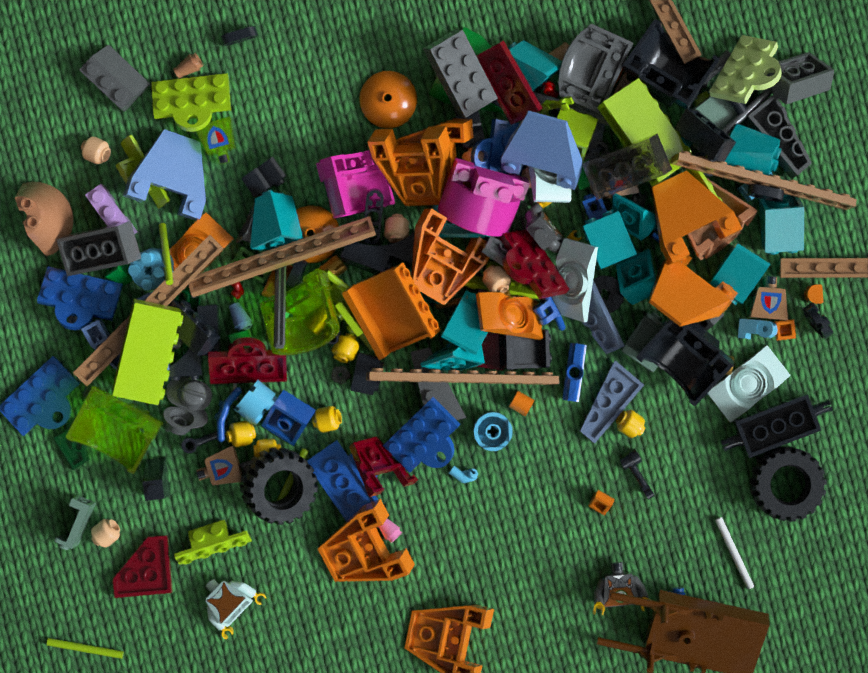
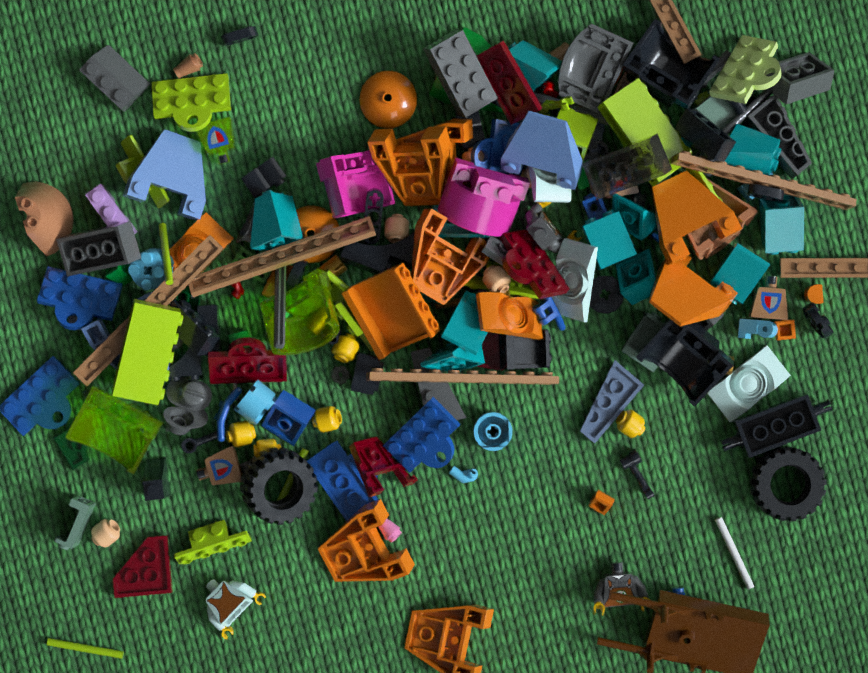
(95, 150): light nougat head -> none
(240, 318): cone -> none
(521, 403): orange brick -> none
(575, 359): blue piece -> none
(602, 324): sand blue wing -> none

